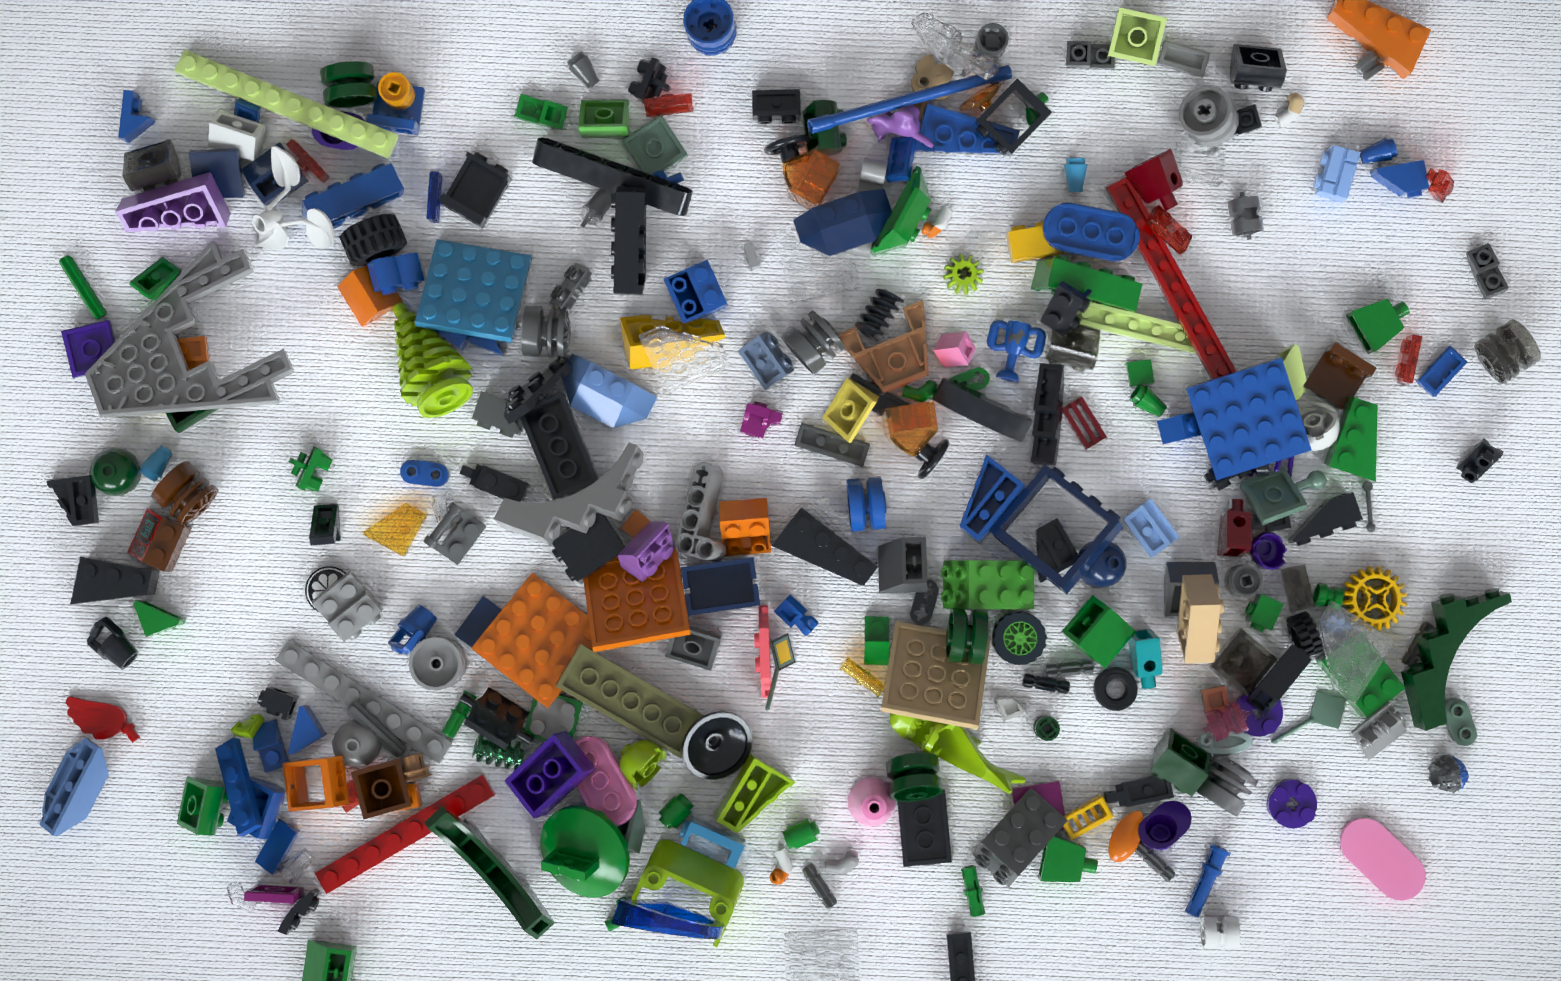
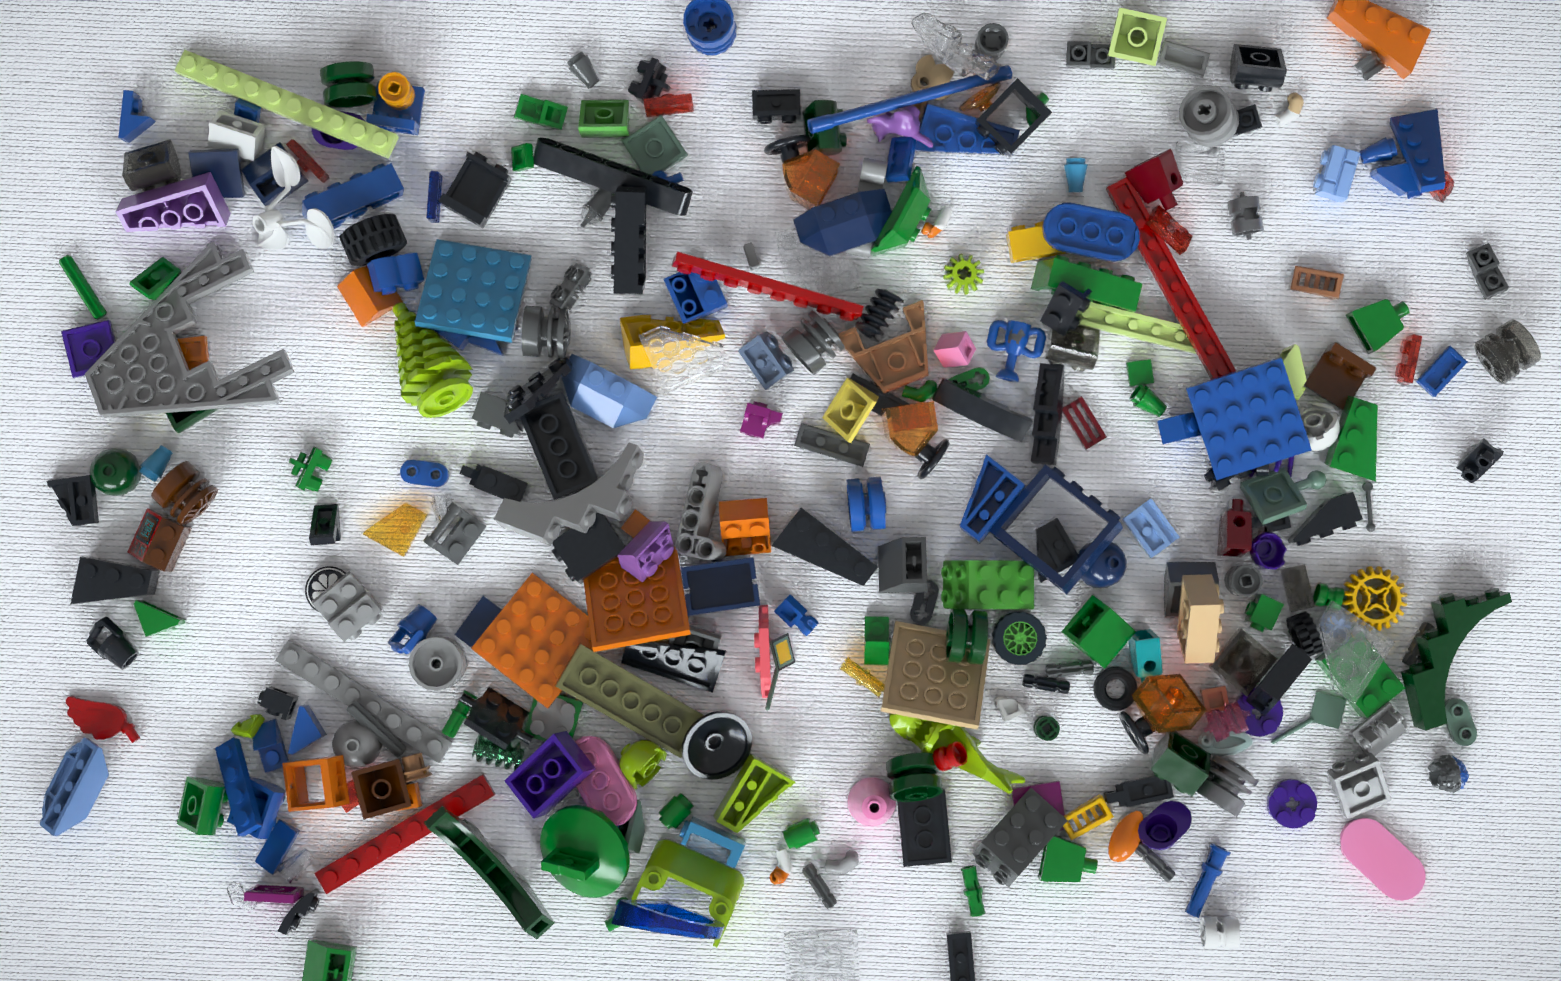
(522, 157): none -> green tile
(680, 663): none -> black wing
(758, 284): none -> red plate
(950, 756): none -> red wheel
(1165, 706): none -> clear orange piece
(1338, 277): none -> nougat slope
(1359, 784): none -> light grey plate
(1422, 148): none -> blue wing

